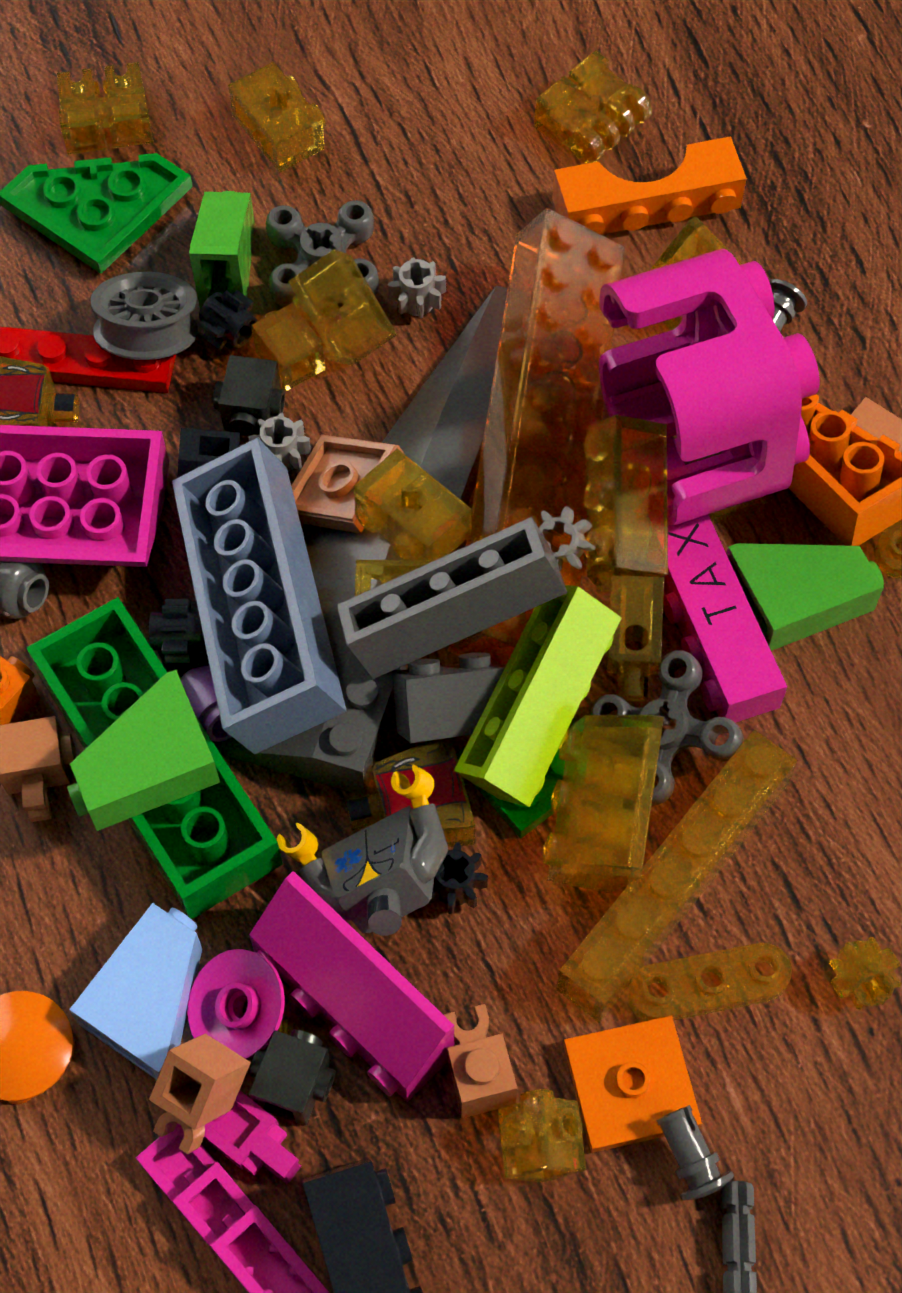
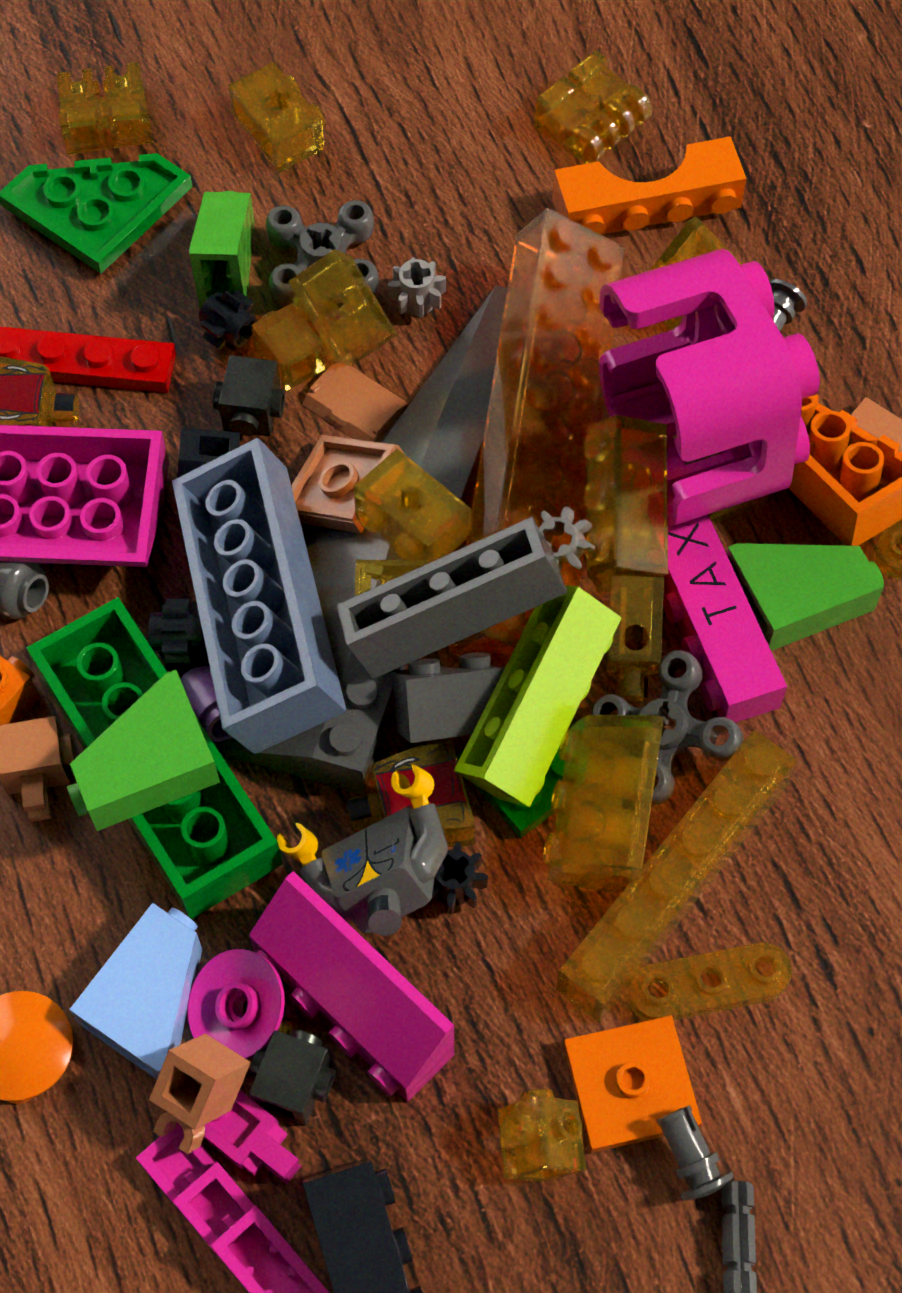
(144, 315): dark grey wheel -> none
(284, 440): light grey gear -> none
(353, 403): none -> nougat piece
(480, 1067): nougat brick -> none
(865, 973): clear yellow gear -> none

